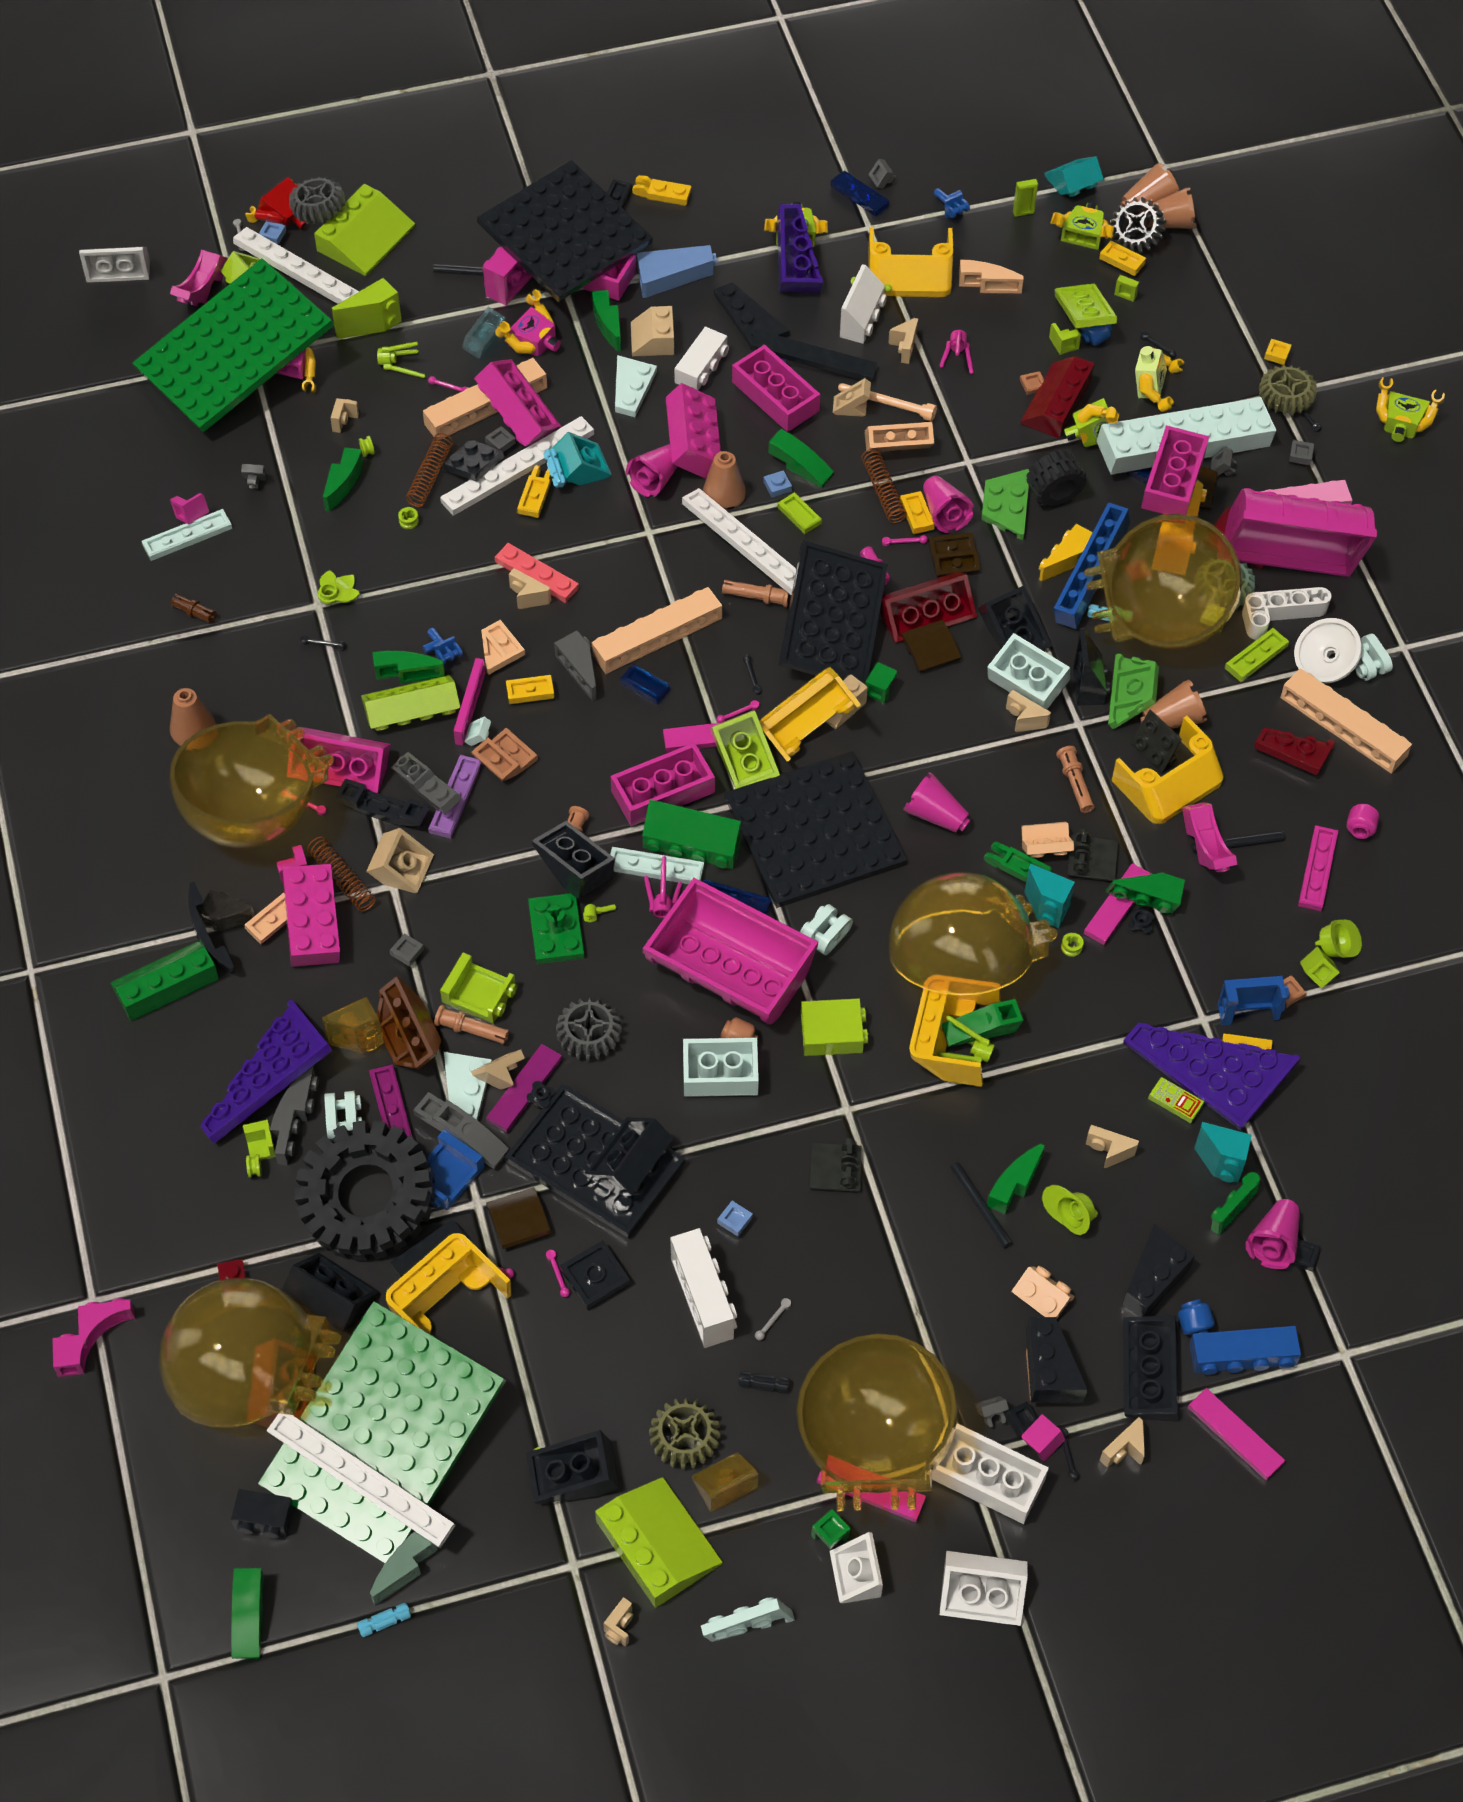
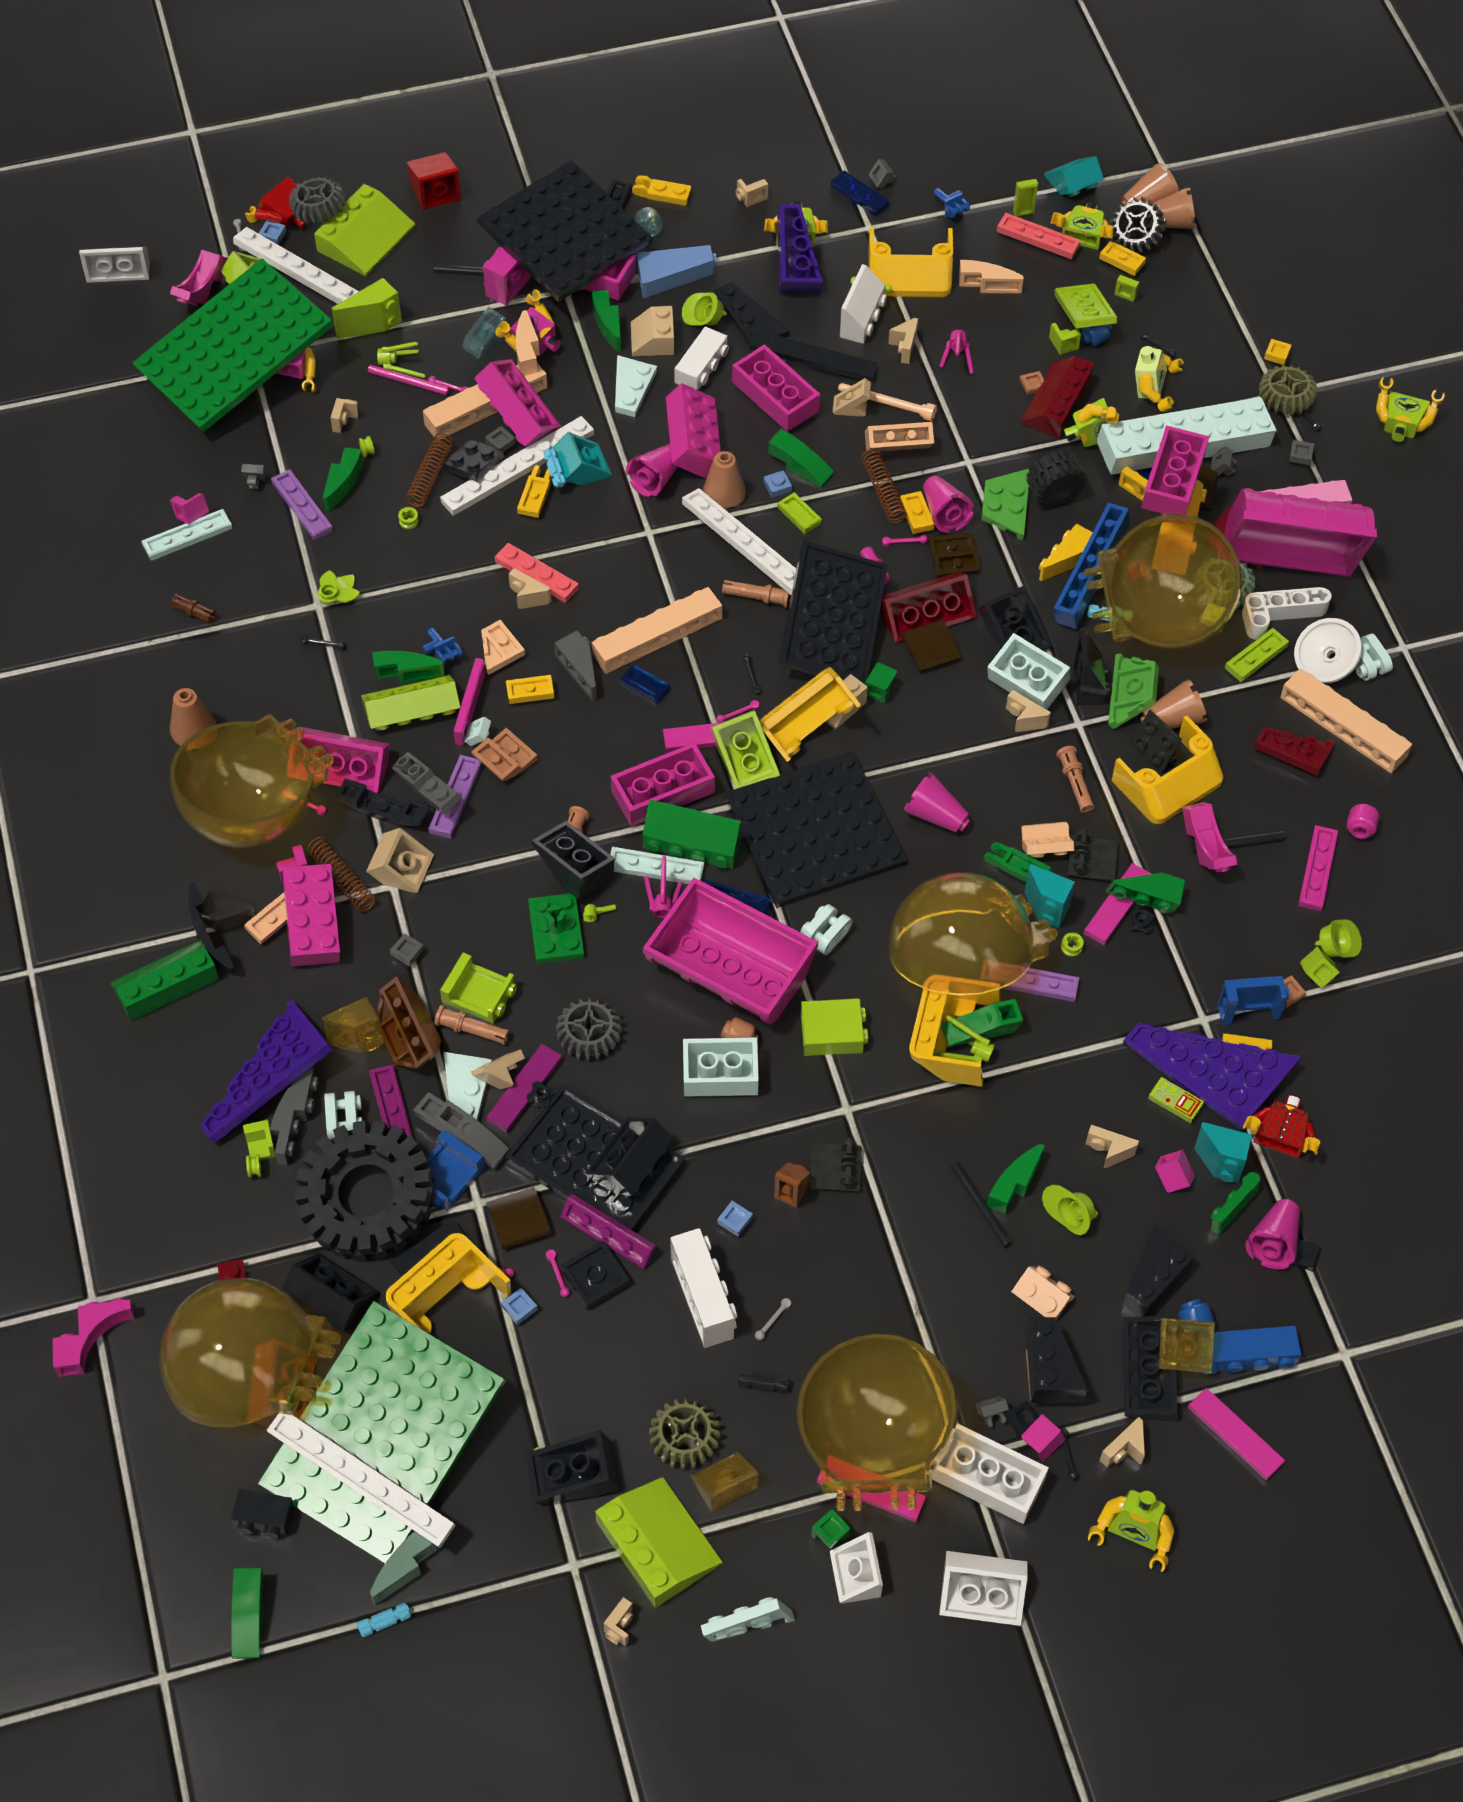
(302, 504): none -> medium lavender tile
(408, 380): none -> dark pink bar
(434, 180): none -> red slope
(519, 1306): none -> medium blue plate
(526, 345): none -> light nougat slope
(609, 1230): none -> magenta tile
(649, 220): none -> clear light blue head
(702, 309): none -> lime piece
(752, 193): none -> tan bracket
(791, 1183): none -> dark orange slope
(1038, 236): none -> coral plate
(1046, 984): none -> medium lavender tile
(1133, 482): none -> yellow plate
(1140, 1520): none -> torso
(1175, 1171): none -> dark pink panel
(1186, 1345): none -> clear yellow slope
(1284, 1128): none -> red torso

